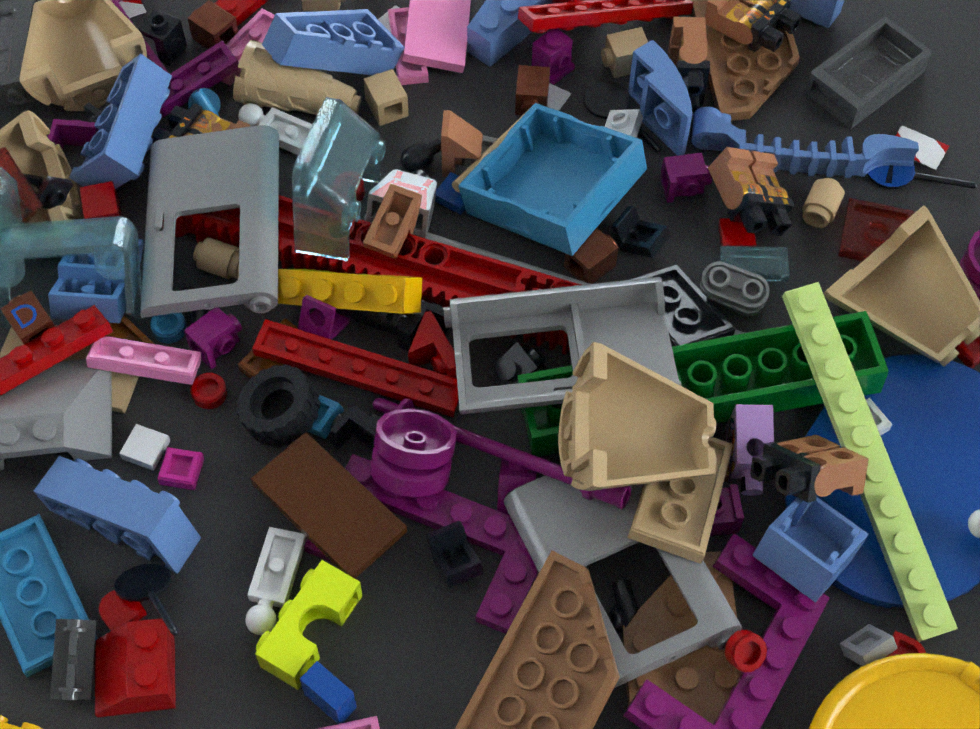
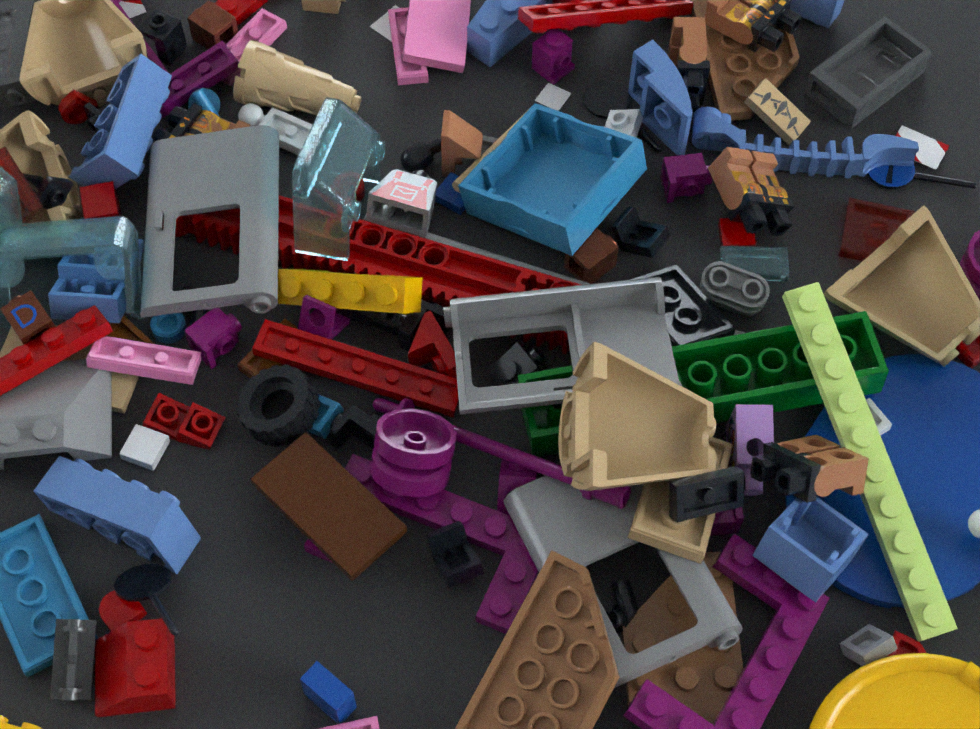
(71, 132): magenta bracket -> none
(73, 105): none -> red tile
(180, 468): dark pink tile -> none
(183, 423): none -> red slope
(208, 391): red tile -> none
(217, 258): tan brick -> none
(273, 577): white plate -> none
(323, 595): neon yellow arch -> none
(333, 41): medium blue wedge -> none
(386, 97): tan brick -> none
(393, 221): nougat slope -> none
(531, 87): copper brick -> none
(620, 48): tan brick -> none
(706, 493): none -> black plate
(745, 650): red tile -> none
(777, 111): none -> tan tile
(822, 202): tan brick -> none

